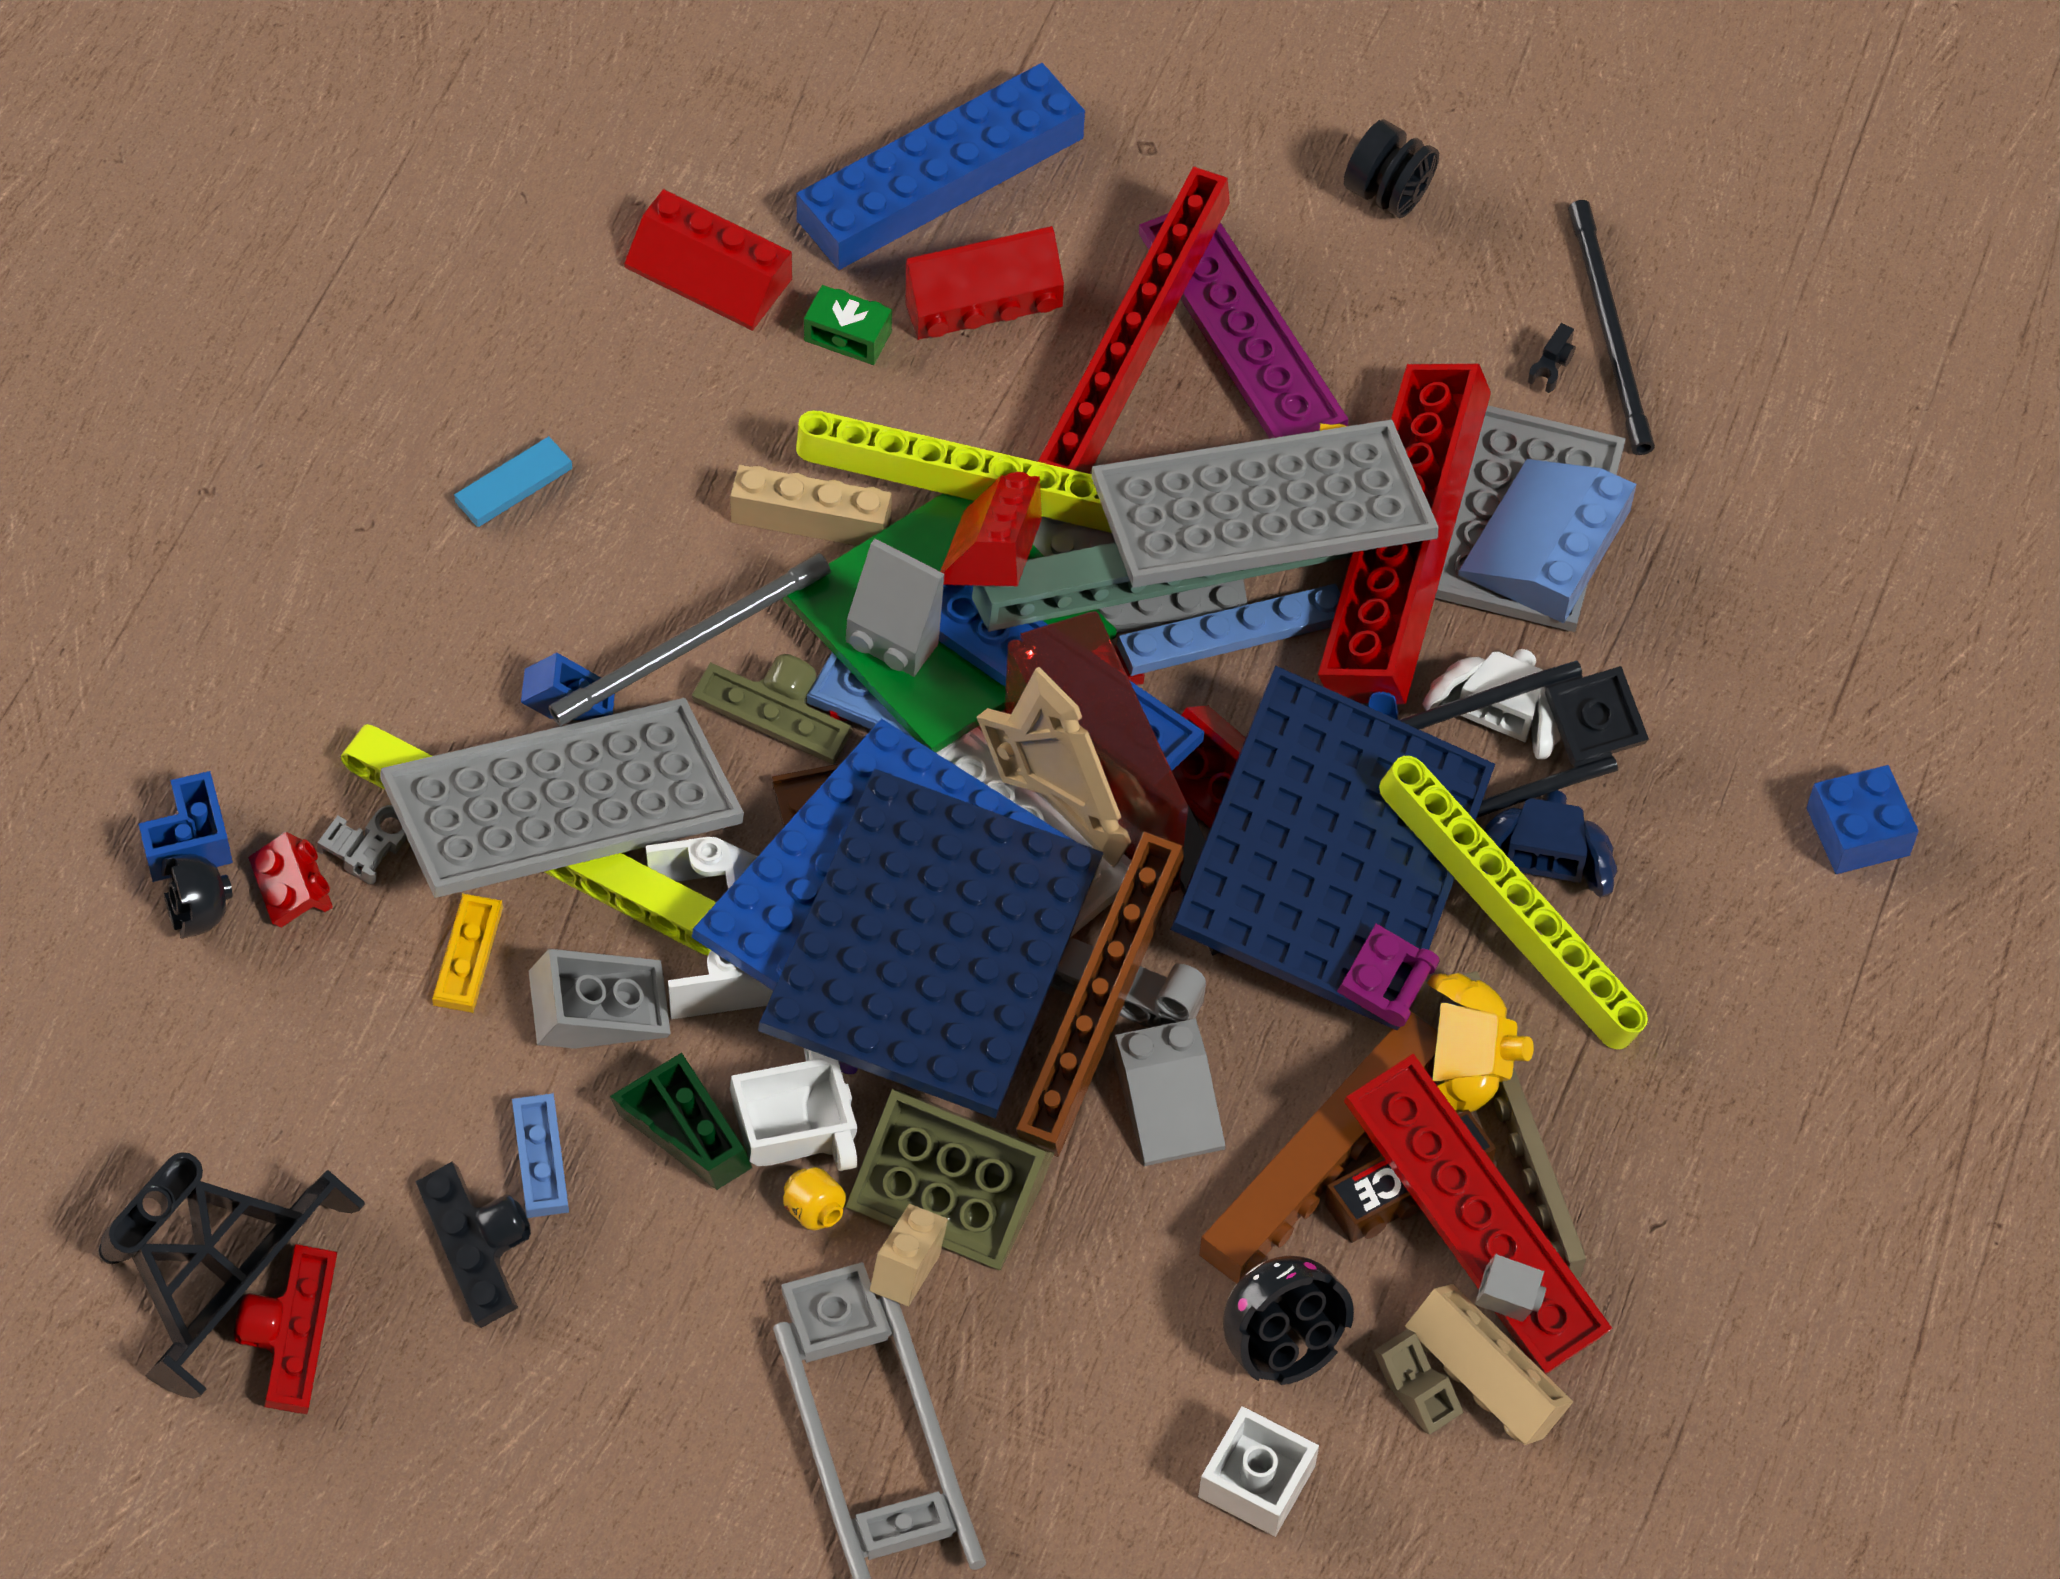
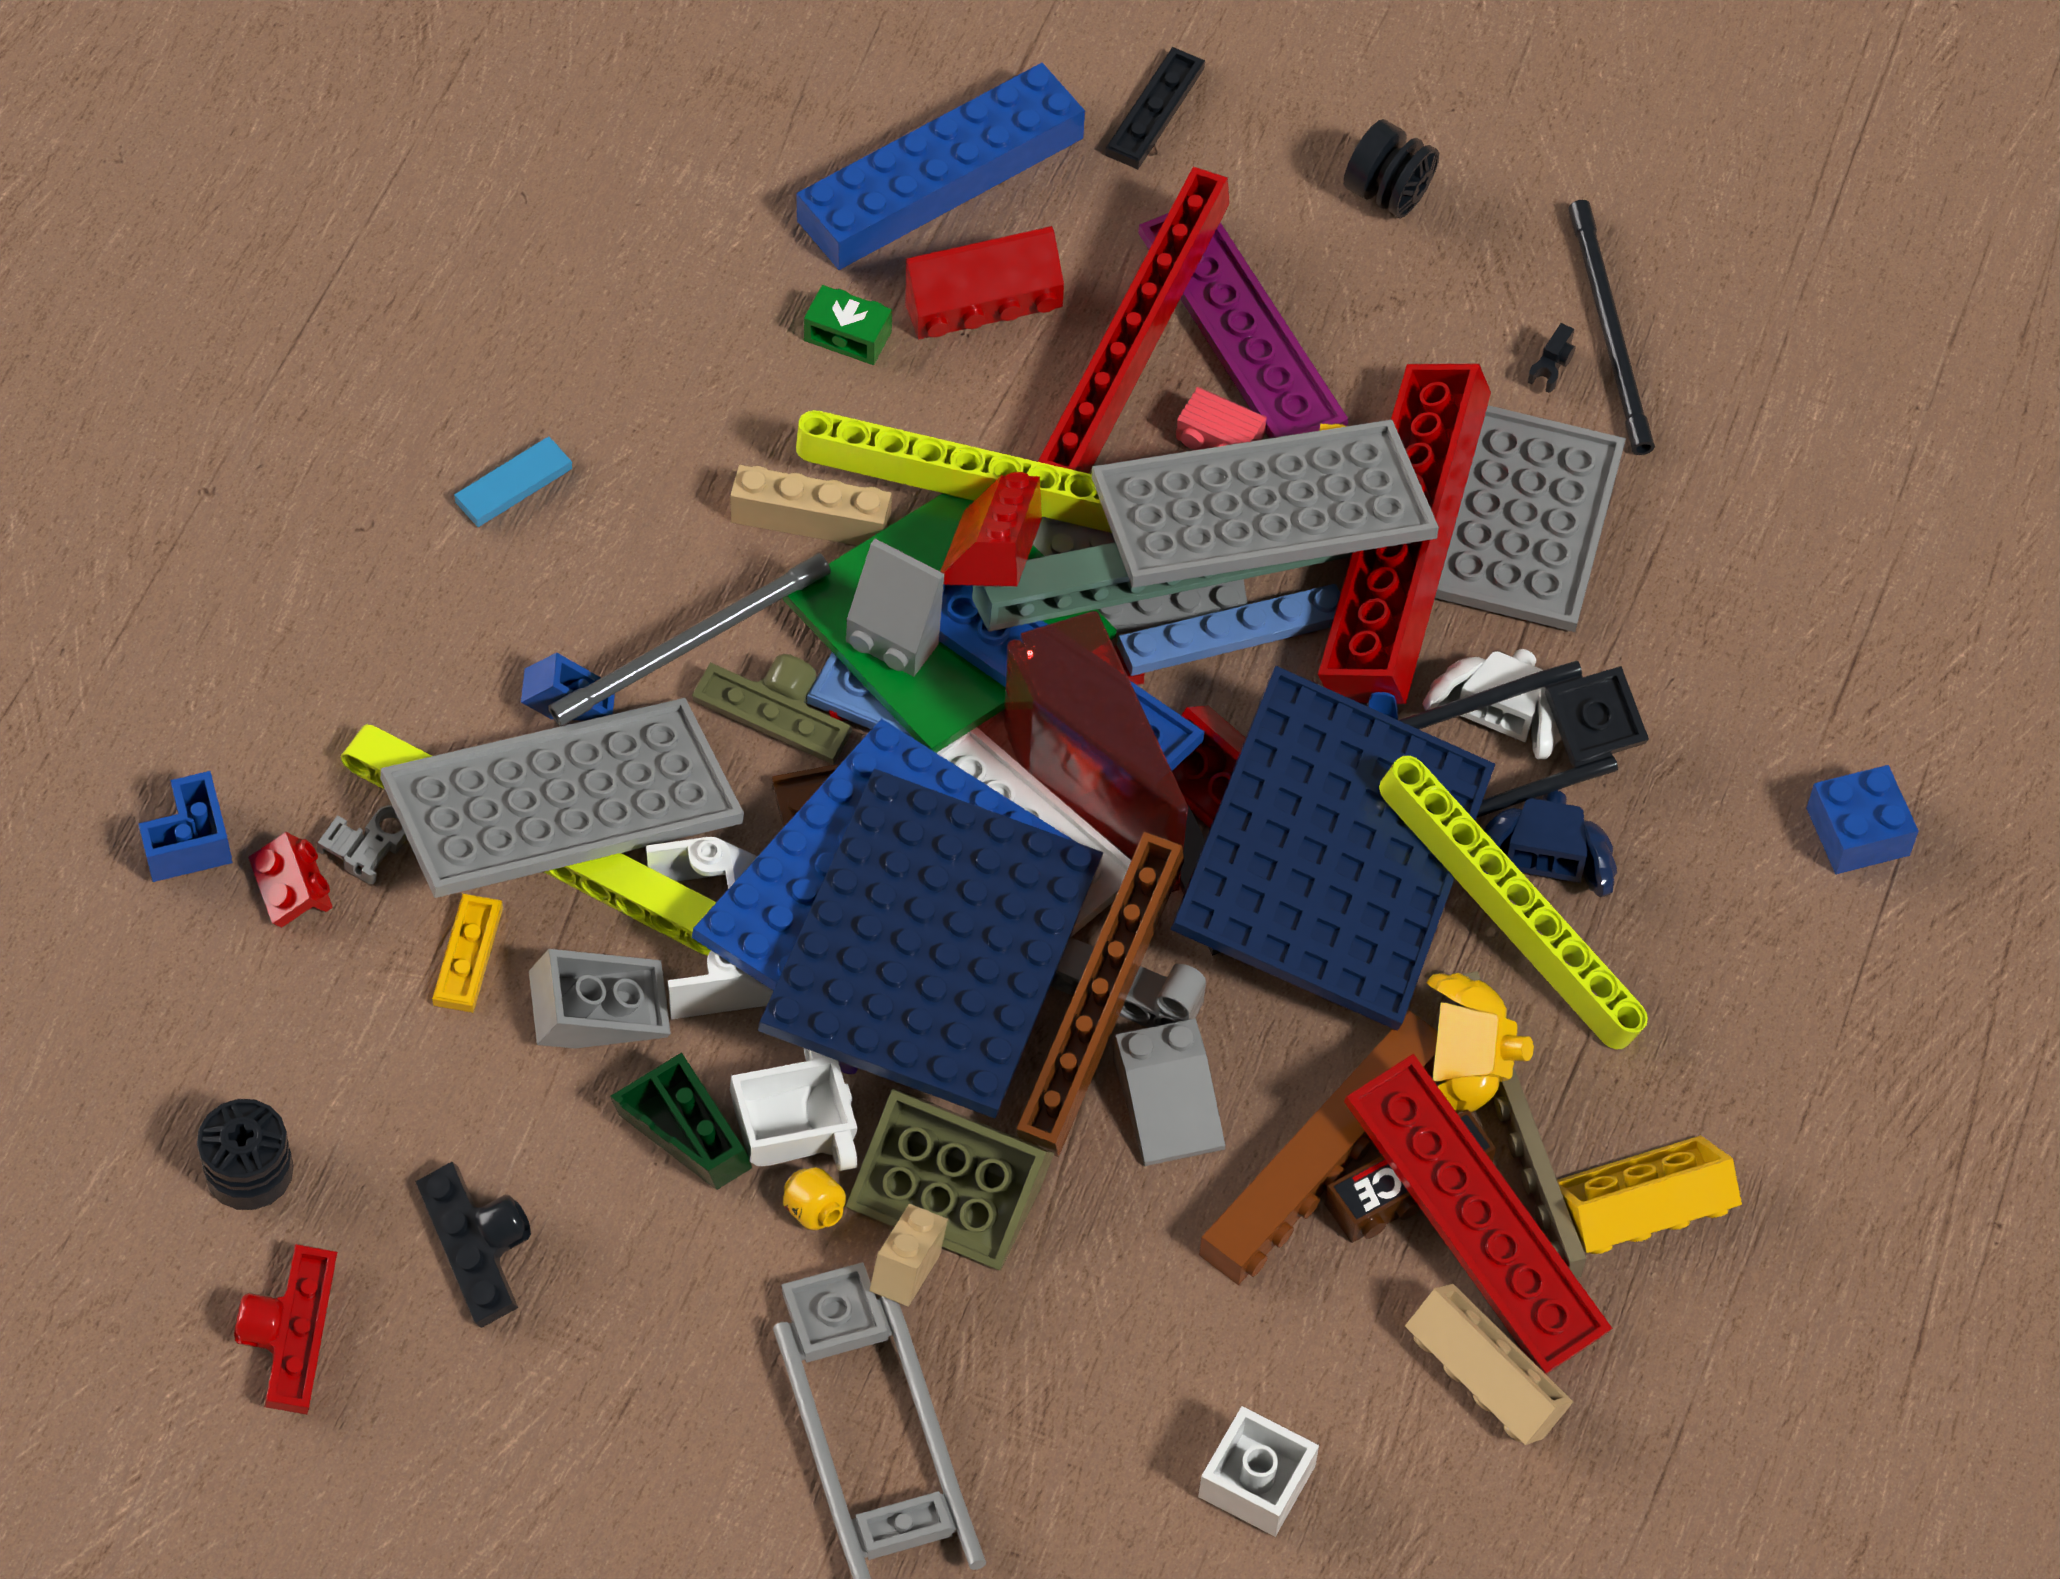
(169, 1187): black piece -> none
(195, 894): black cylinder -> none
(247, 1174): none -> black wheel
(540, 1155): medium blue plate -> none
(709, 260): red slope -> none
(1053, 755): tan plate -> none
(1155, 108): none -> black tile
(1217, 422): none -> coral brick
(1280, 1298): black cylinder -> none
(1375, 969): magenta plate -> none
(1418, 1387): dark tan slope -> none
(1511, 1288): light grey brick -> none
(1549, 535): medium blue slope -> none
(1650, 1193): none -> yellow slope

